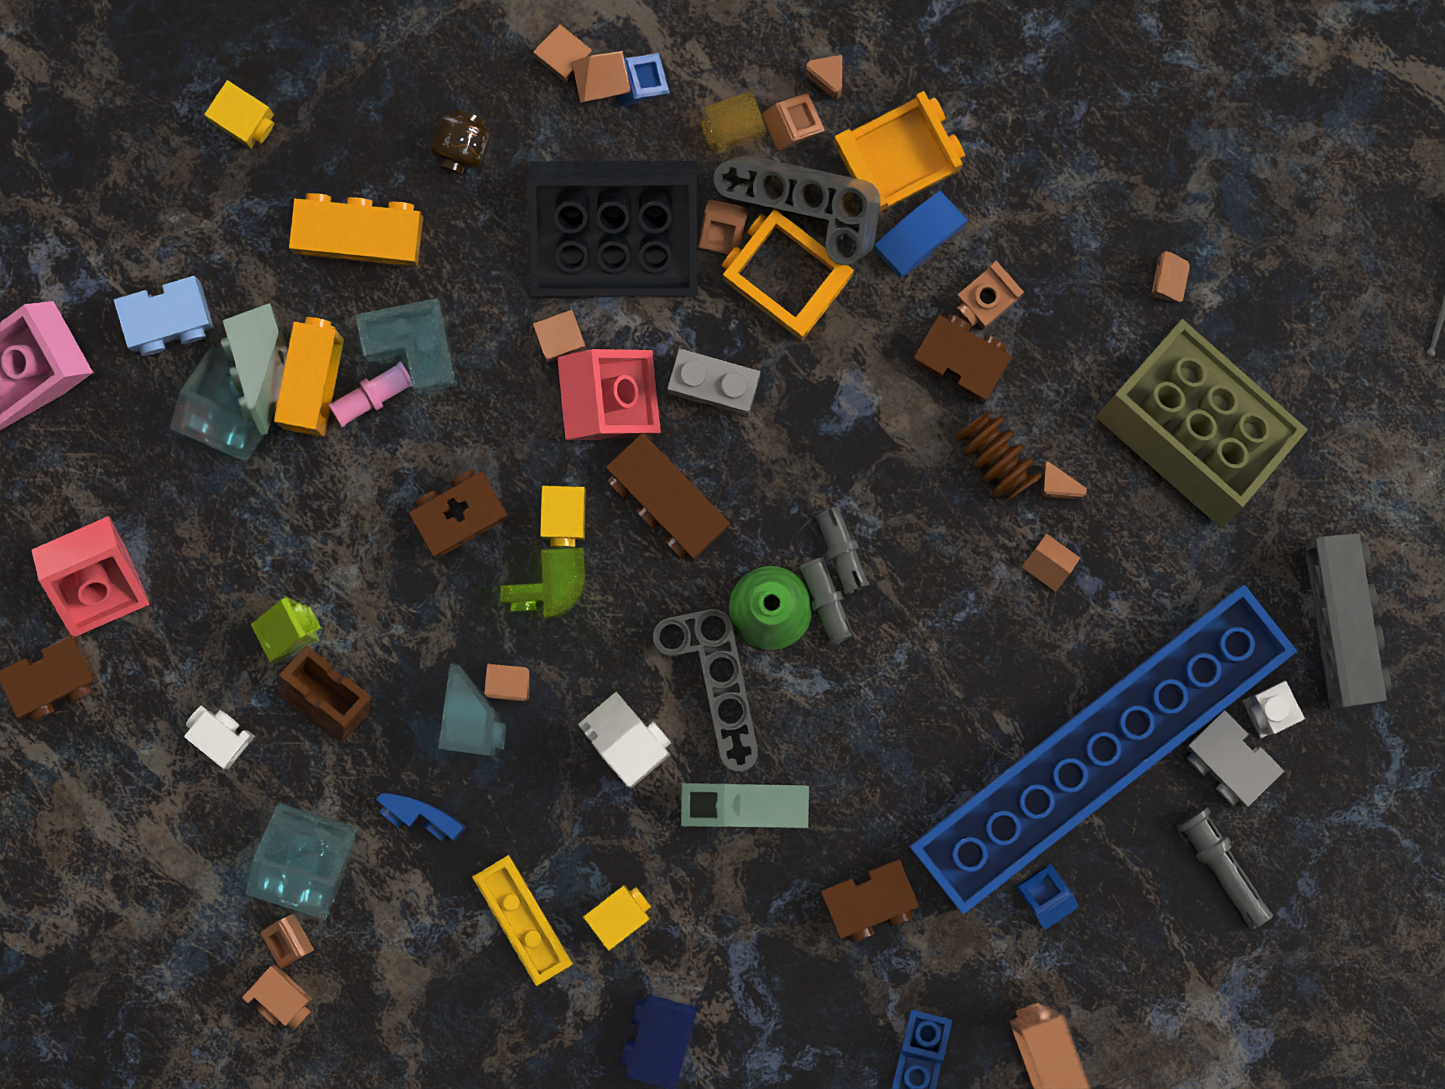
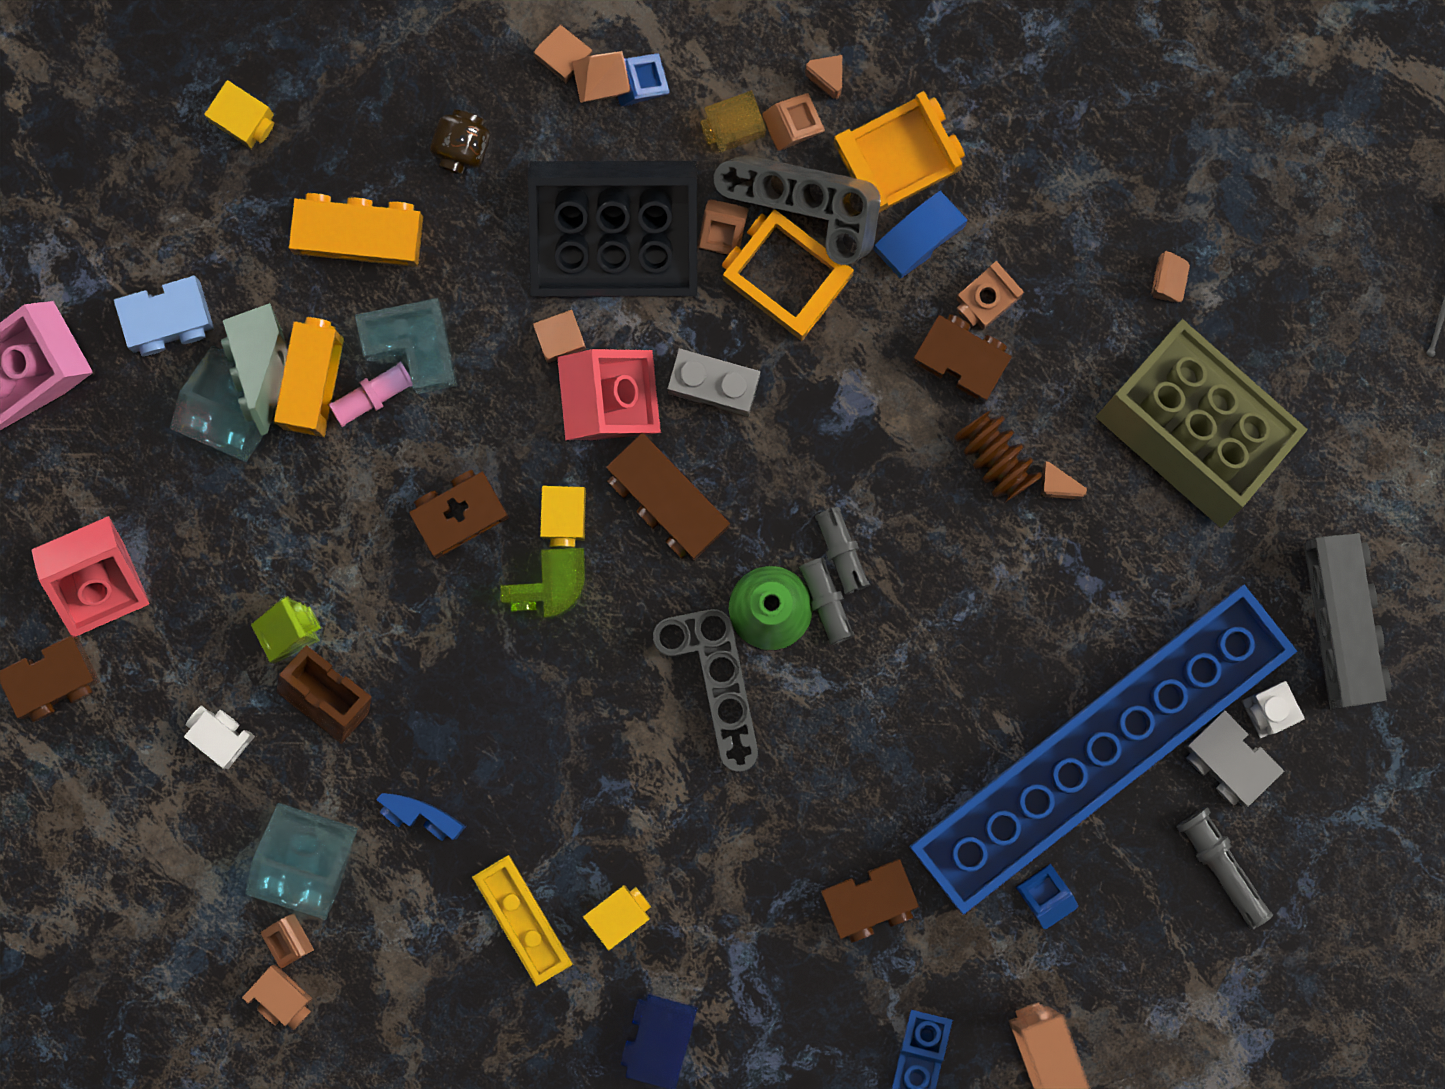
(469, 717): clear light blue slope -> none
(507, 682): nougat slope -> none
(625, 740): white wedge -> none
(745, 805): sand green slope -> none
(1051, 562): nougat slope -> none

